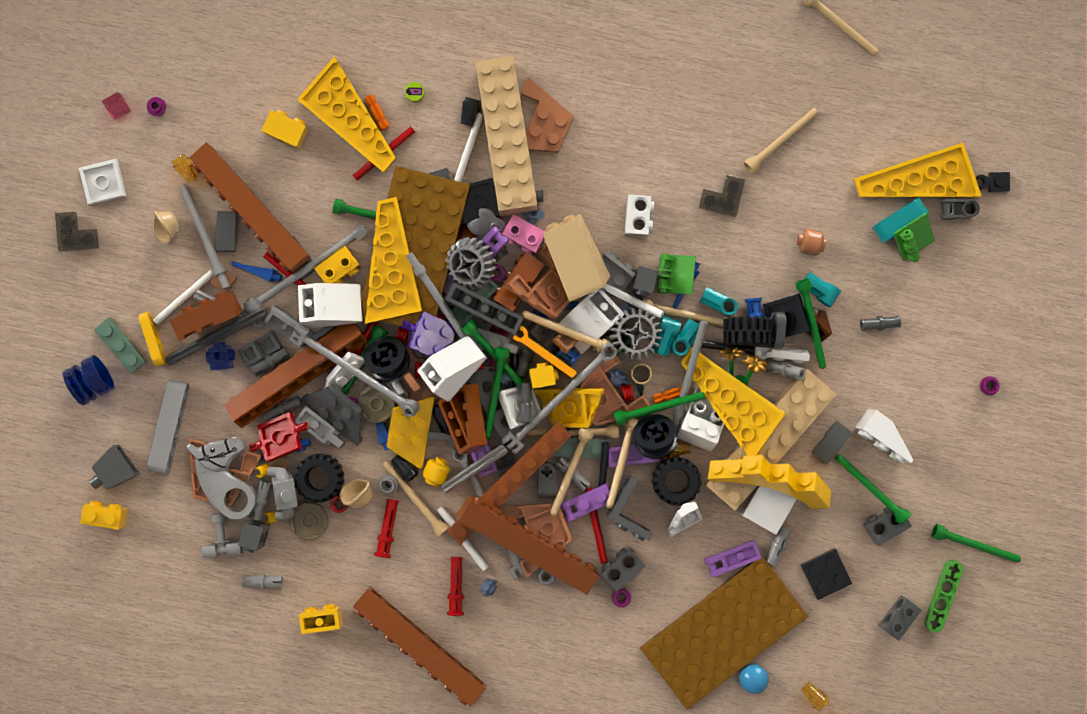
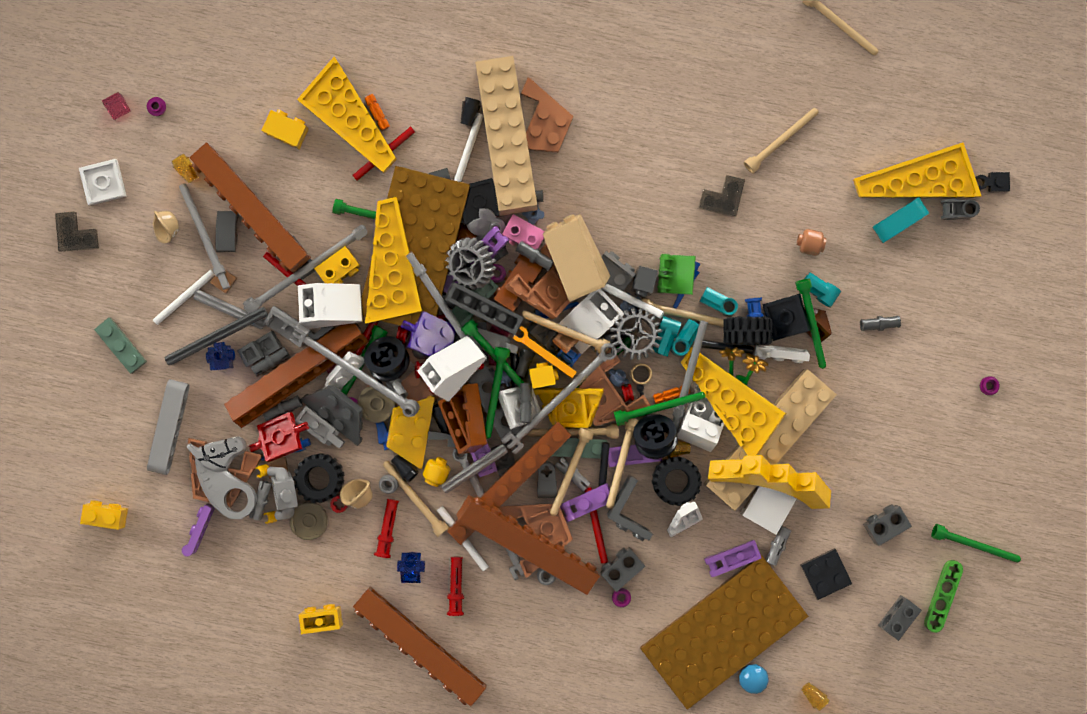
(88, 380): clear blue wheel -> none
(113, 469): dark grey torso -> none
(152, 339): yellow beam -> none
(198, 530): none -> medium lavender plate
(206, 314): dark orange wedge -> none
(222, 545): light grey bar -> none
(253, 535): dark grey brick -> none
(262, 581): light grey pin -> none
(265, 273): blue piece -> none
(410, 567): none -> clear blue brick
(413, 383): nougat tile -> none
(414, 92): lime tile -> none
(488, 587): sand blue plate -> none
(534, 255): none -> dark grey pin
(633, 215): white brick -> none
(778, 330): dark grey beam -> none
(786, 370): light grey pin -> none
(831, 442): dark grey slope -> none
(884, 434): white slope -> none
(900, 514): green piece -> none
(914, 238): bright green hinge -> none

